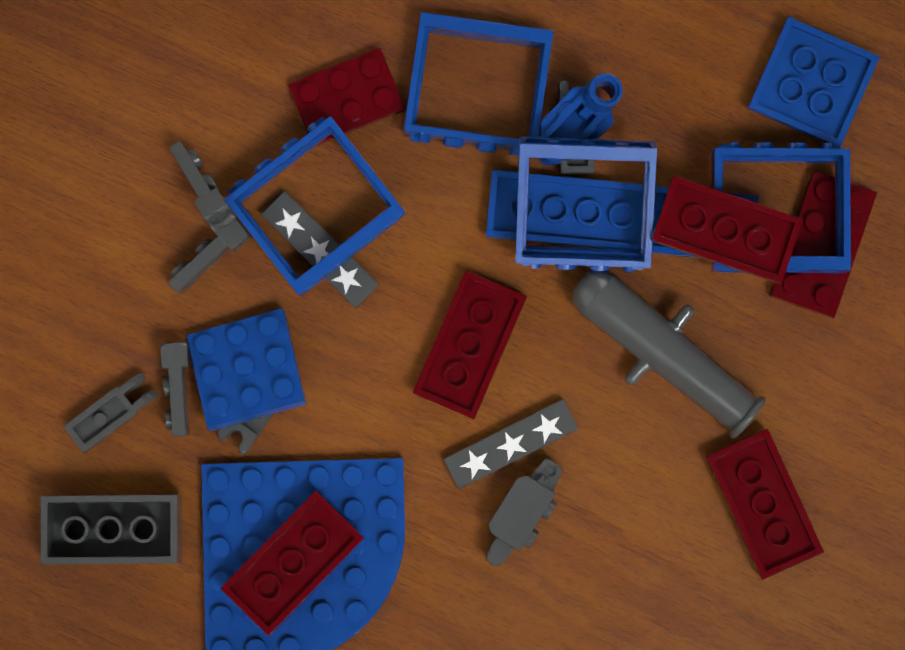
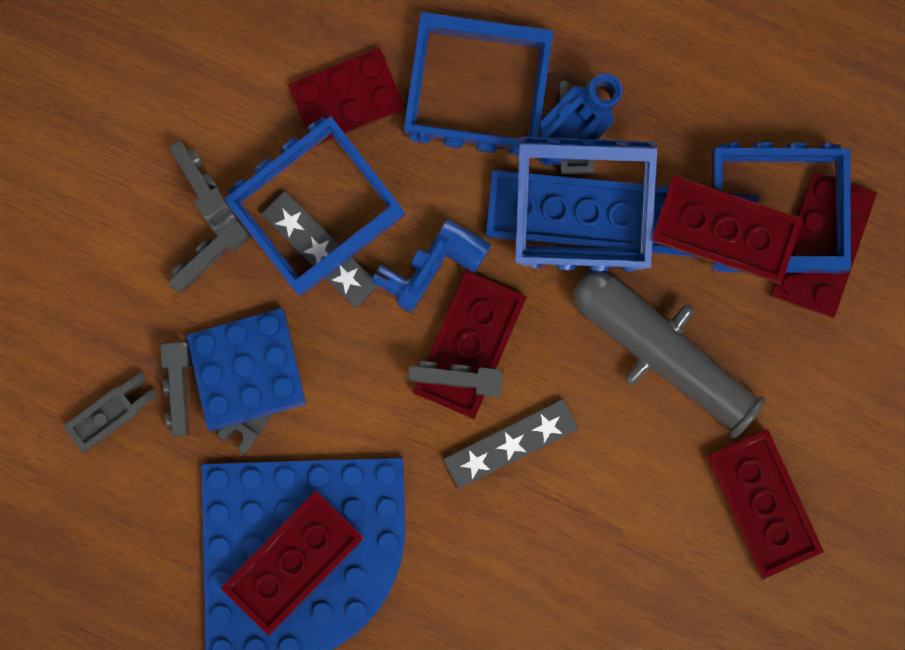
(111, 529): dark grey brick -> none
(451, 242): none -> blue piece
(487, 381): none -> dark grey plate
(521, 510): dark grey hinge -> none
(813, 82): blue plate -> none

